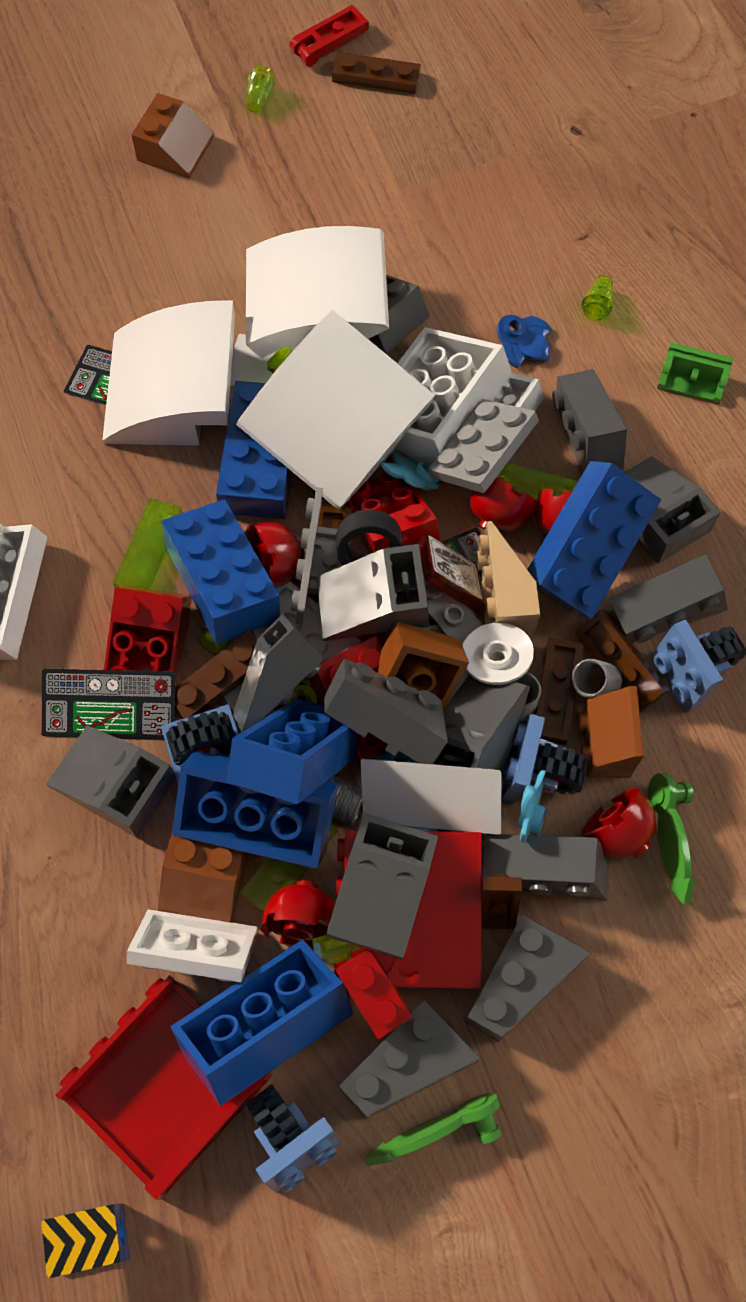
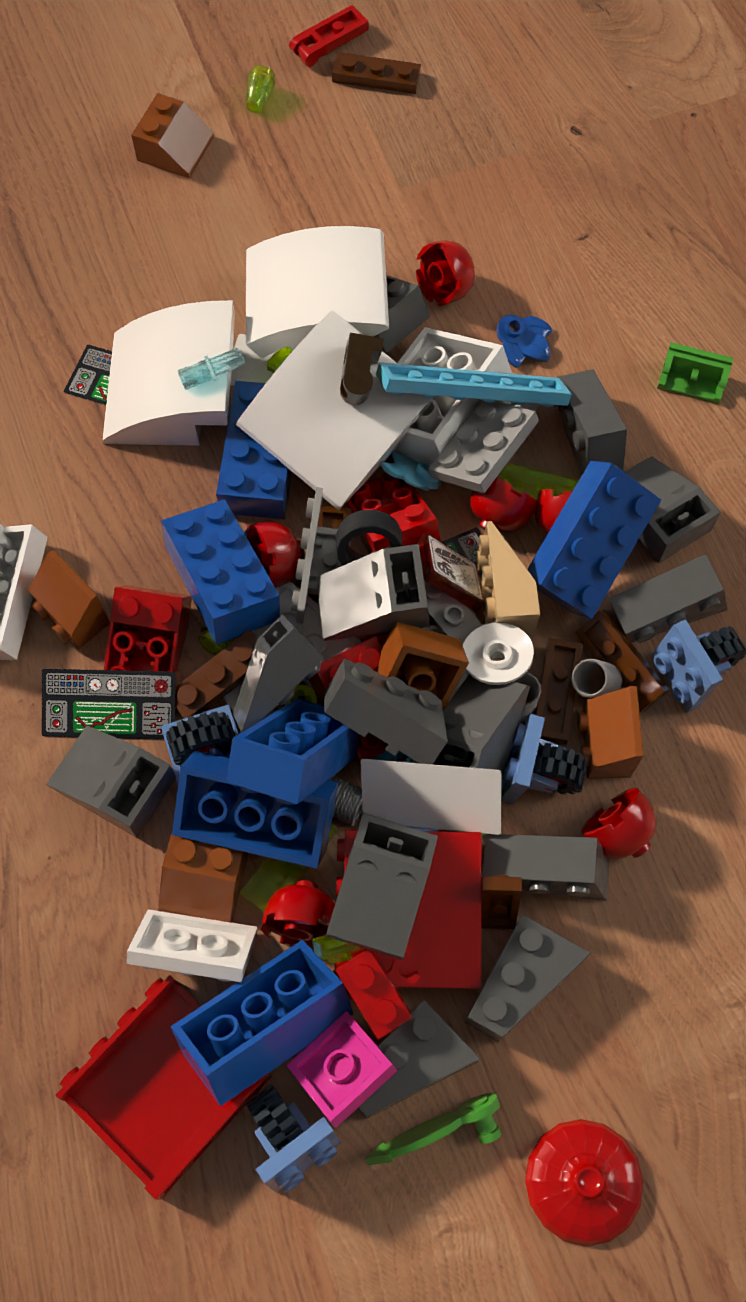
(66, 601): none -> dark orange slope
(85, 1240): piece -> none
(146, 546): clear neon green plate -> none
(210, 368): none -> clear light blue axle
(341, 1069): none -> dark pink plate
(356, 375): none -> dark brown leg
(445, 272): none -> red cylinder
(472, 384): none -> medium azure plate
(532, 813): medium azure plate -> none
(584, 1182): none -> red hat
(598, 300): clear neon green cone -> none
(673, 841): bright green brick -> none

